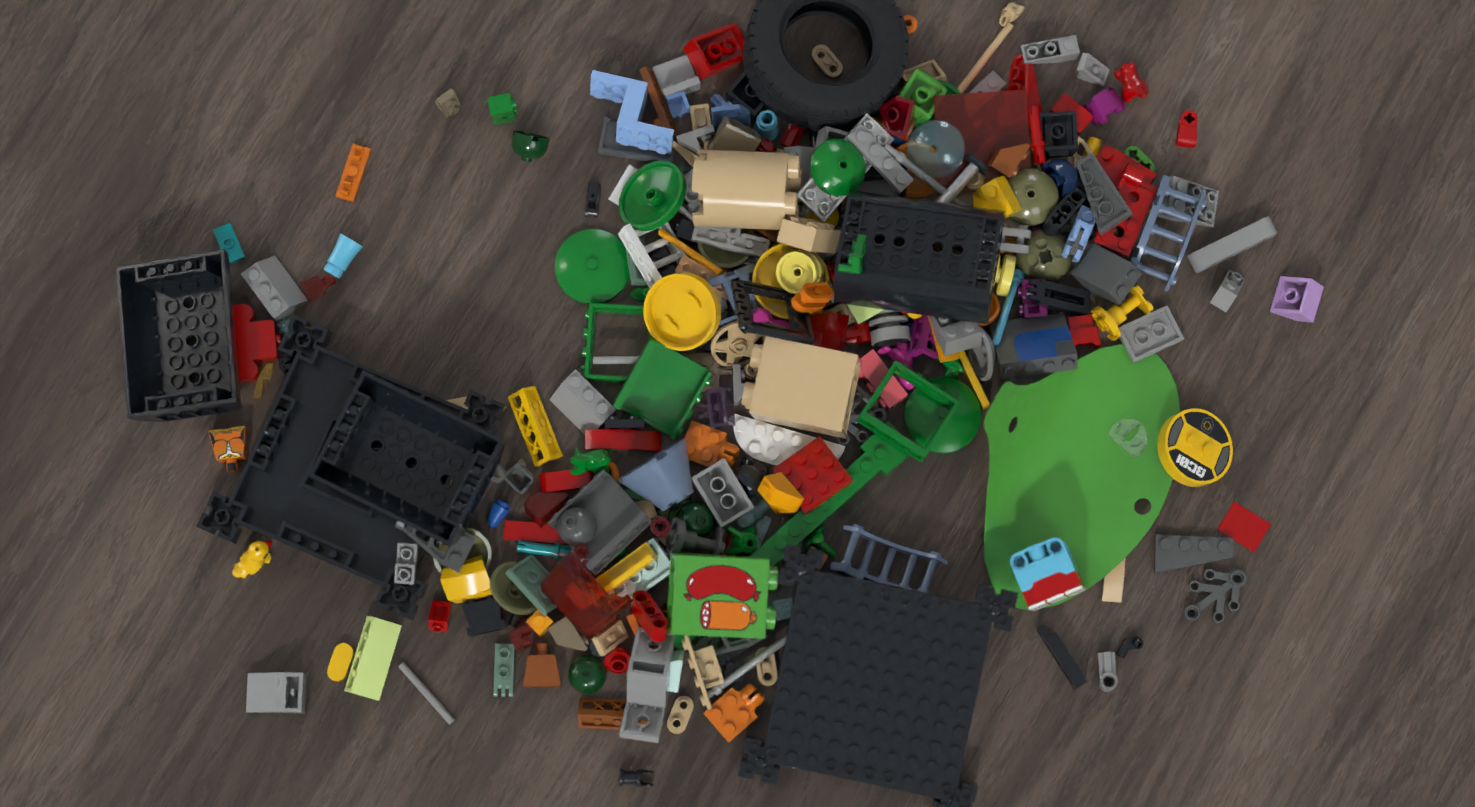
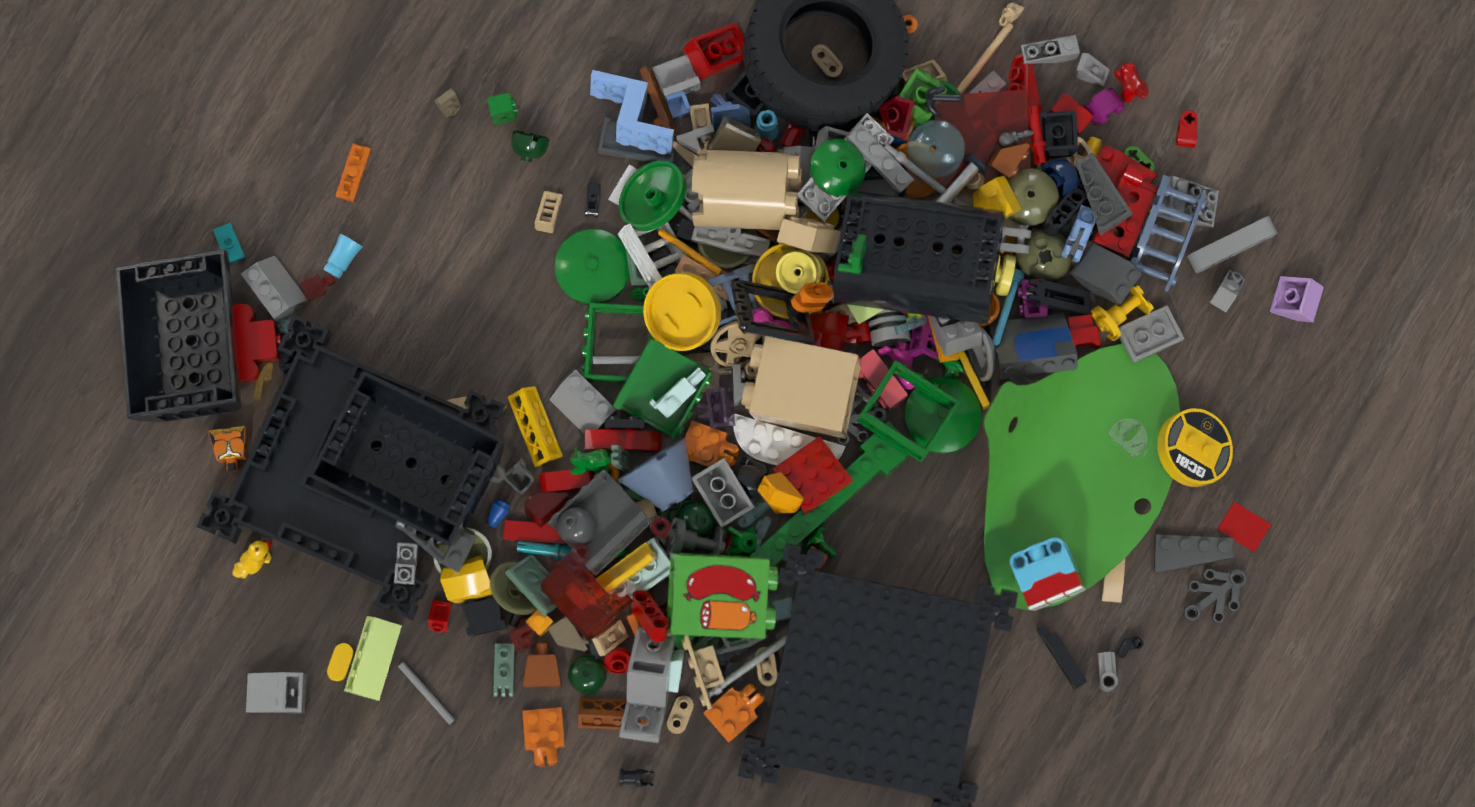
(544, 734): none -> orange plate
(545, 223): none -> tan slope
(620, 458): none -> sand green hinge
(678, 393): none -> light aqua piece
(857, 531): sand blue fence -> none
(911, 323): none -> clear light blue plate
(933, 96): none -> black piece
(1007, 139): none -> dark grey bar

